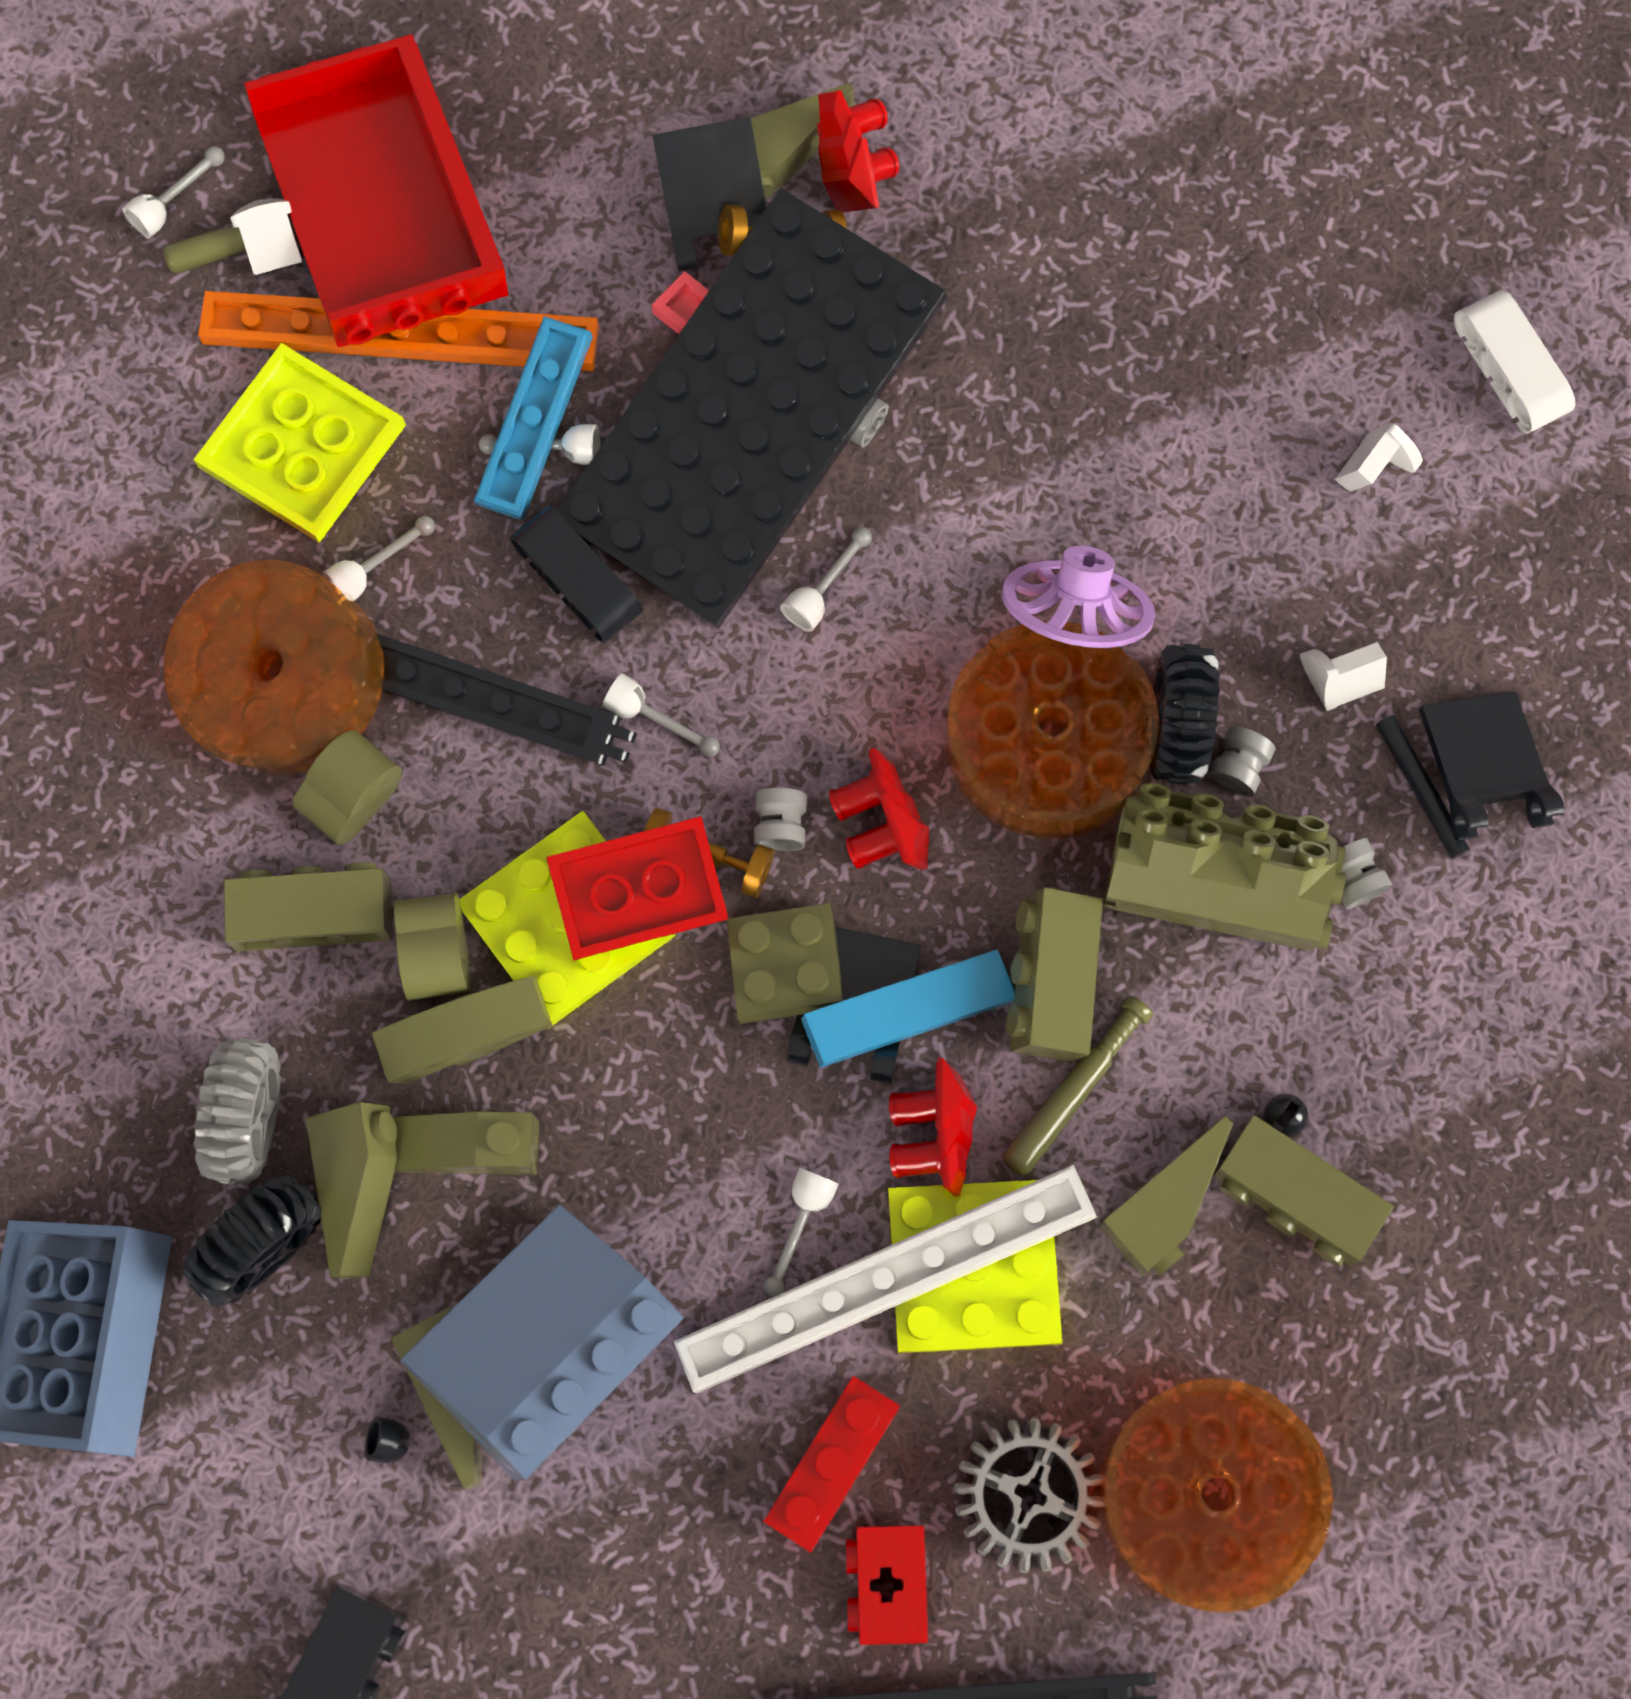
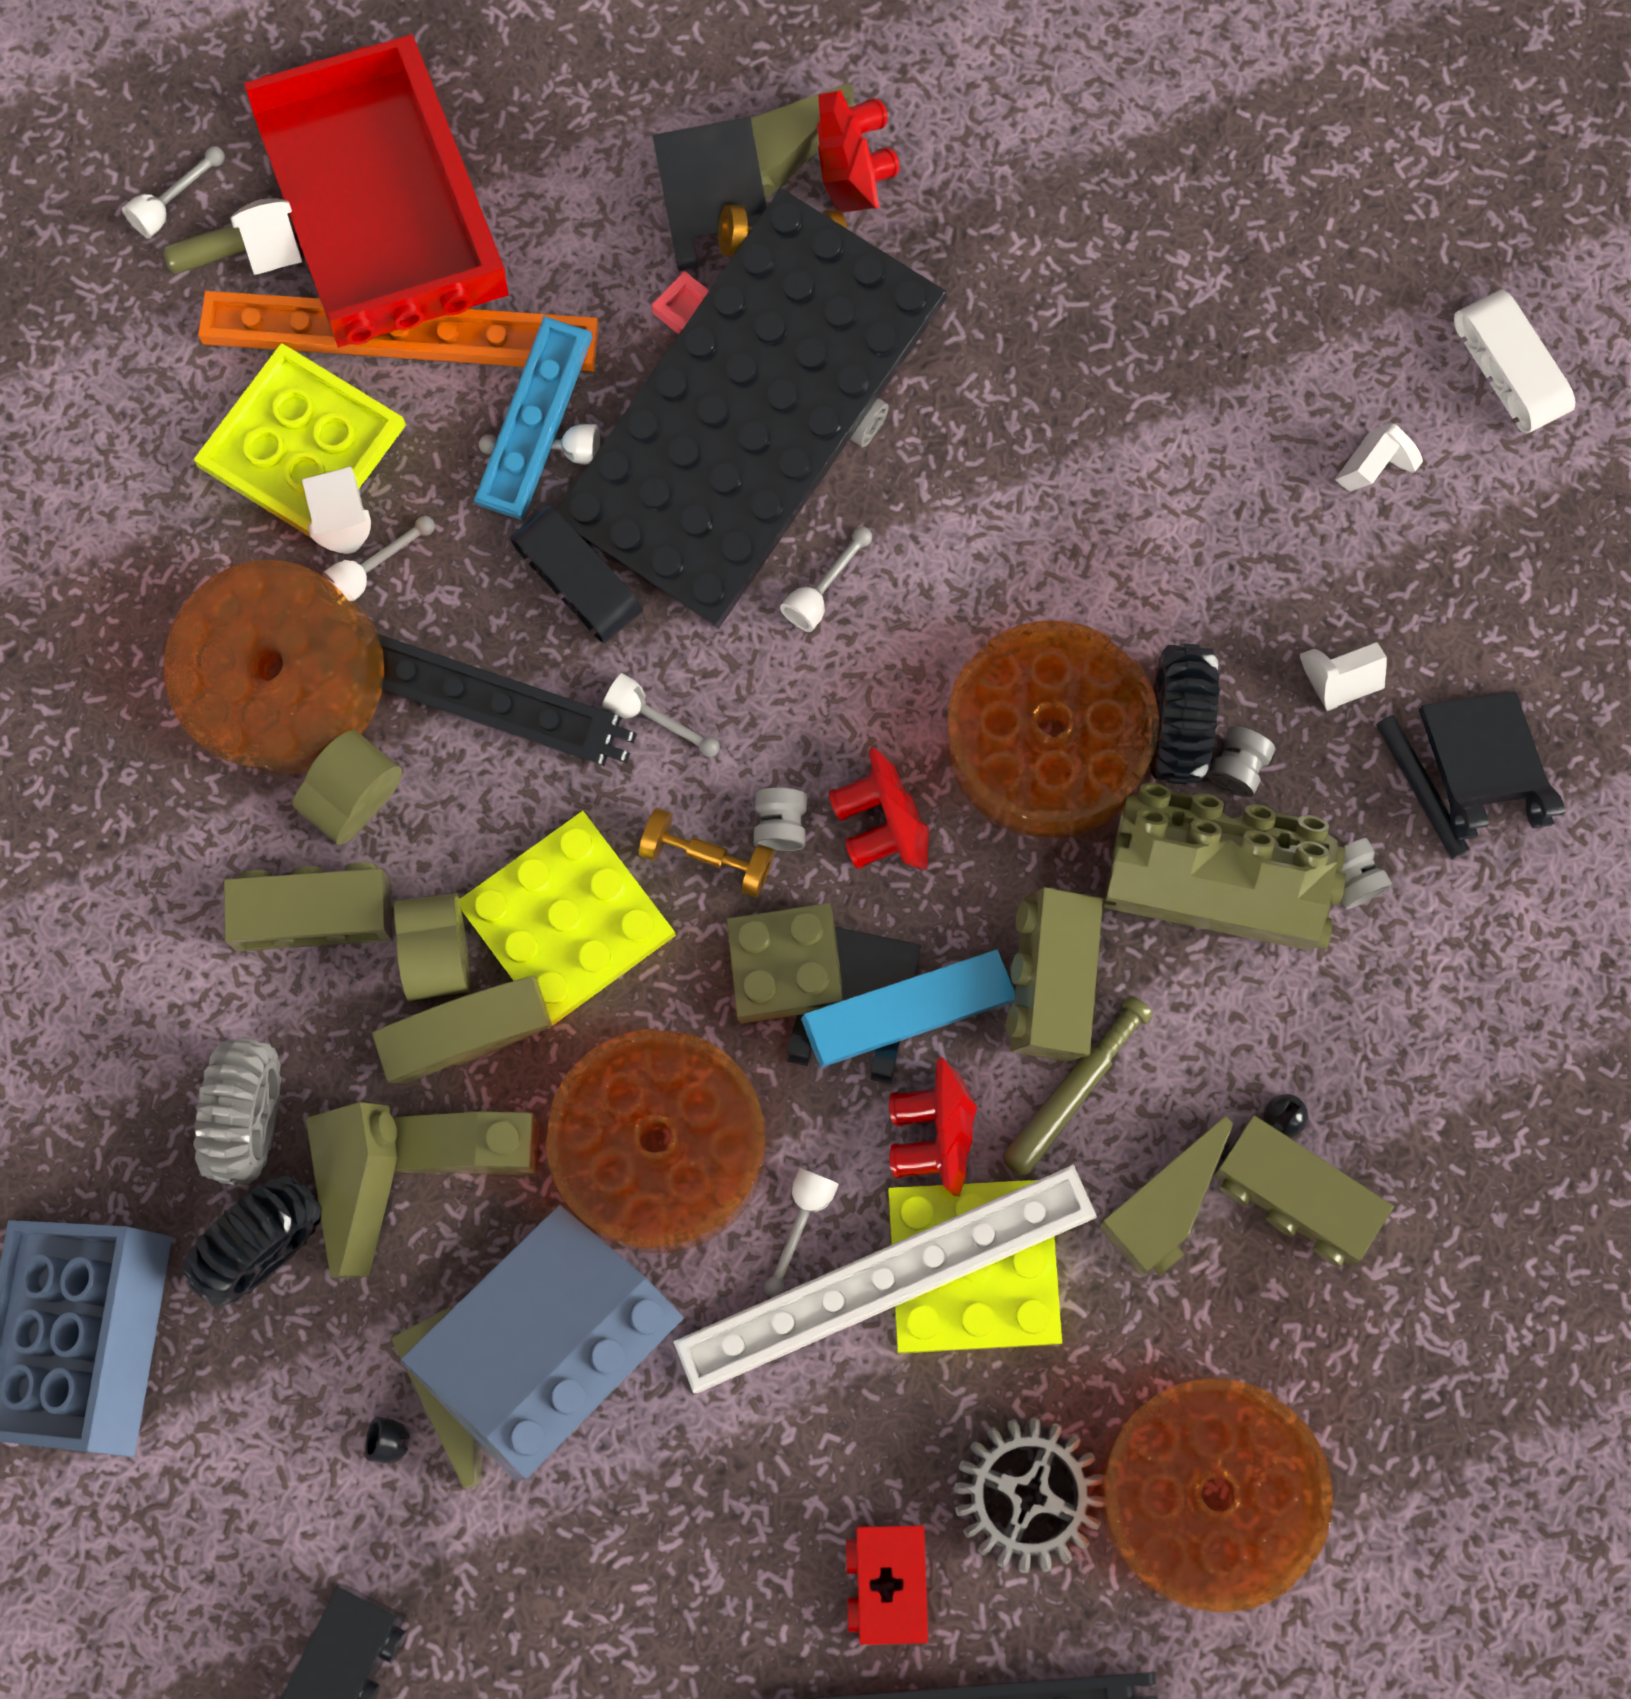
(336, 511): none -> white tile
(637, 888): red plate -> none
(668, 1196): none -> clear orange brick
(832, 1464): red brick -> none
(1082, 582): lavender wheel -> none

